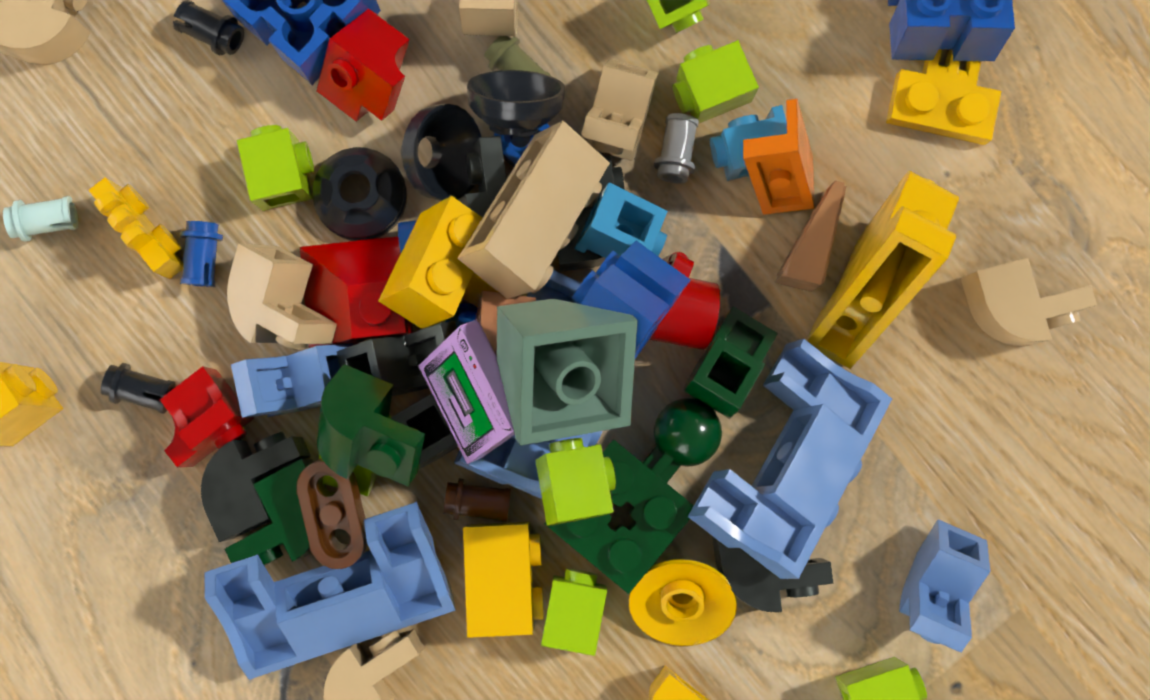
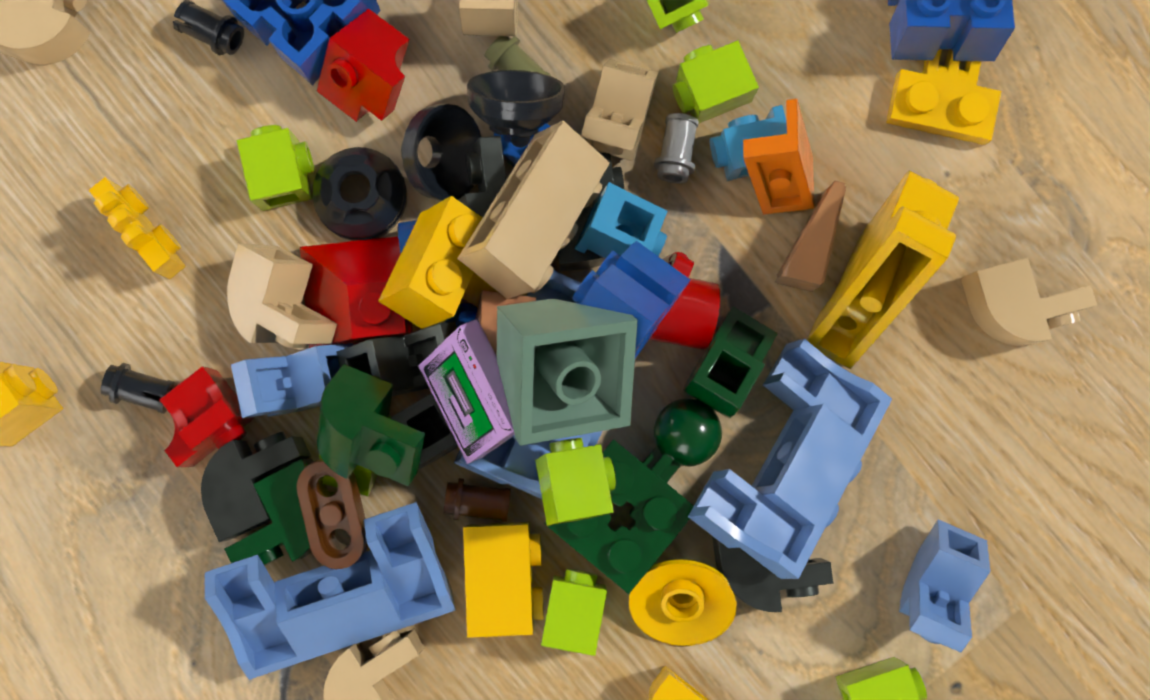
(40, 217): light aqua pin -> none
(200, 253): blue pin -> none

